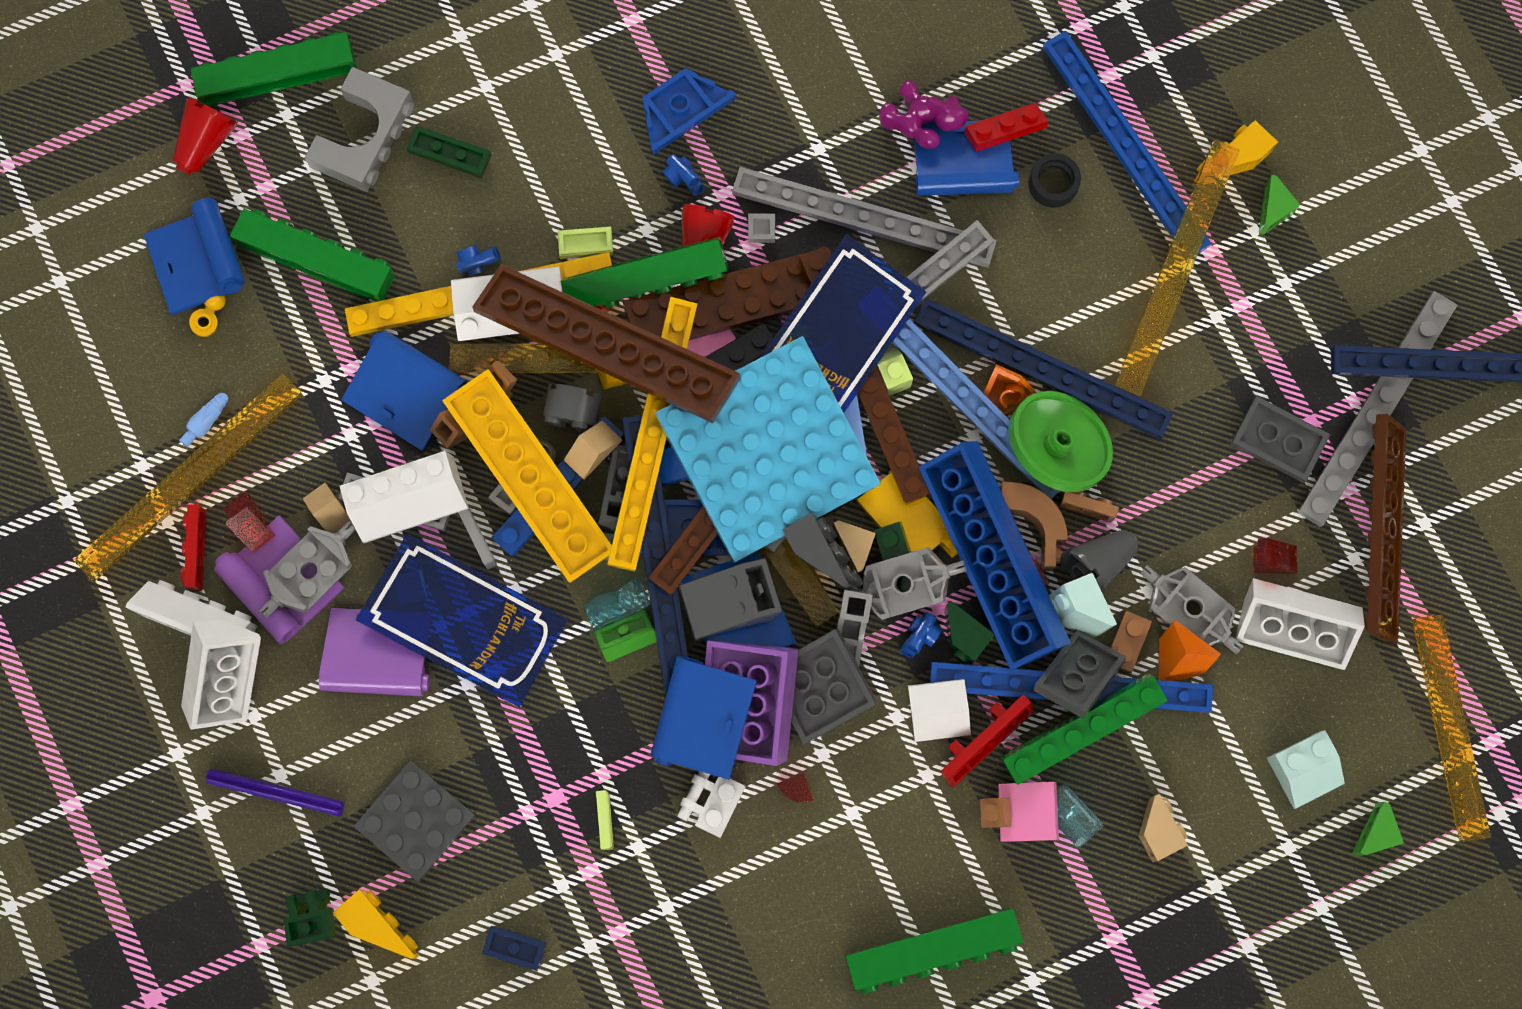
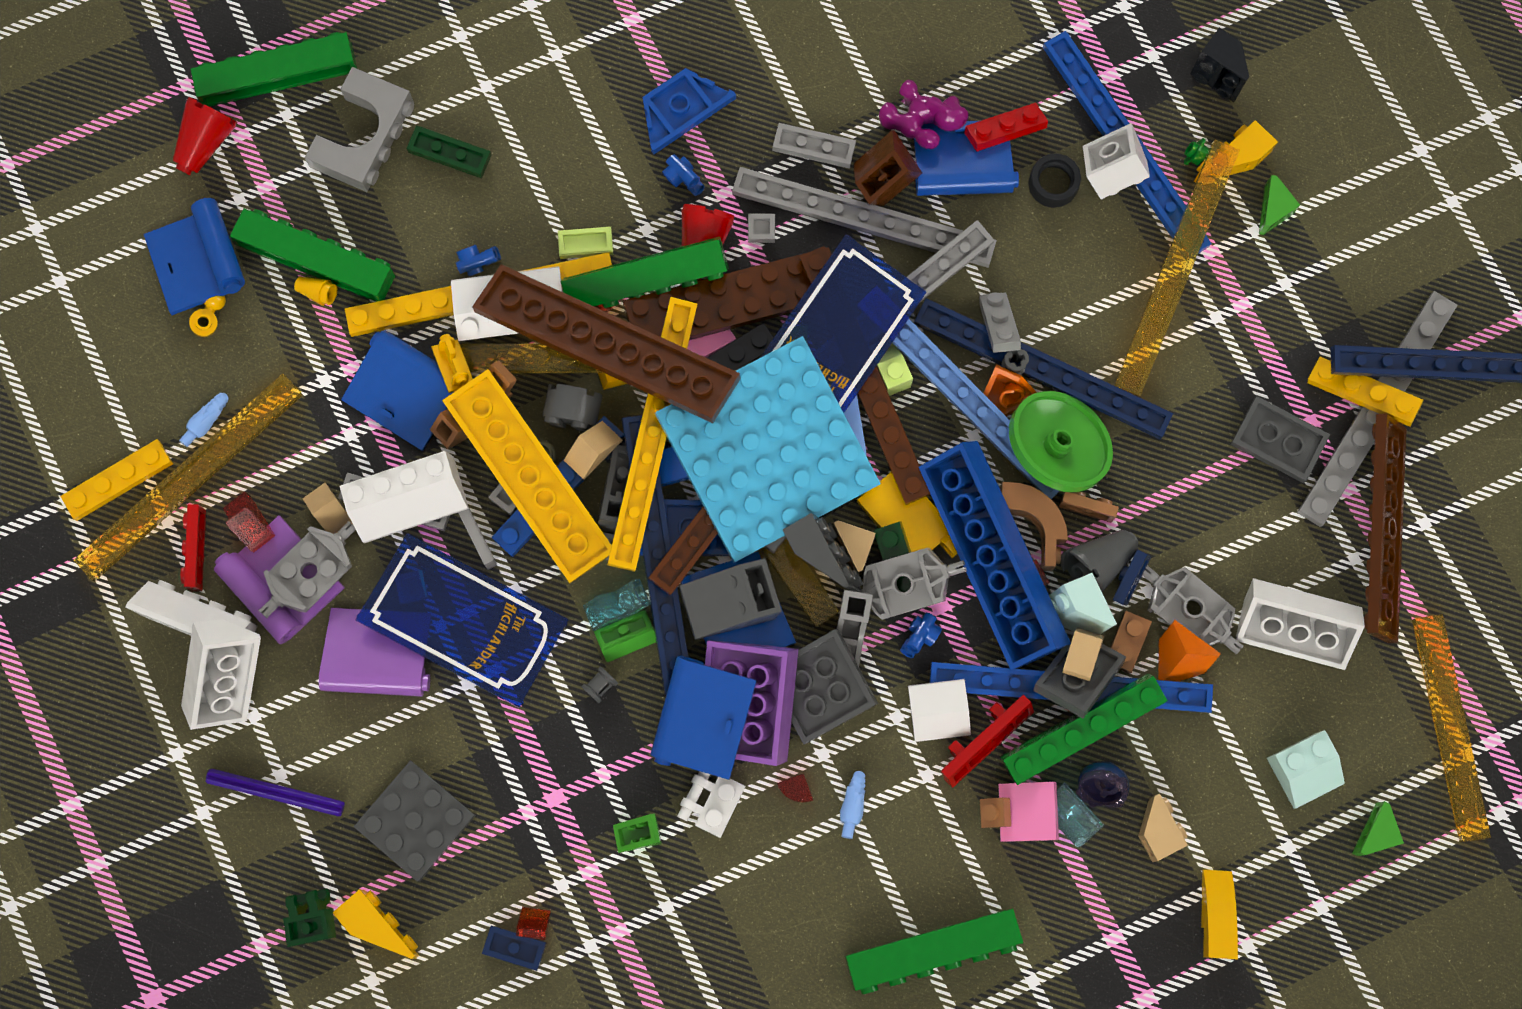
(116, 480): none -> yellow plate
(318, 290): none -> yellow cone
(451, 363): none -> yellow hinge
(533, 923): none -> clear red tile
(599, 684): none -> dark grey bush
(604, 820): yellowish green tile -> none
(637, 833): none -> bright green slope
(814, 145): none -> light grey plate
(853, 805): none -> light blue piece
(885, 170): none -> reddish brown slope
(965, 634): dark green slope -> none
(999, 322): none -> light grey plate
(1019, 356): none -> dark grey bush
(1083, 654): none -> tan slope
(1103, 785): none -> clear purple hair
(1115, 161): none -> white slope
(1131, 576): none -> dark blue plate
(1196, 152): none -> green plate
(1219, 915): none -> yellow slope
(1222, 65): none -> black slope
(1274, 557): clear red slope -> none
(1366, 392): none -> yellow plate

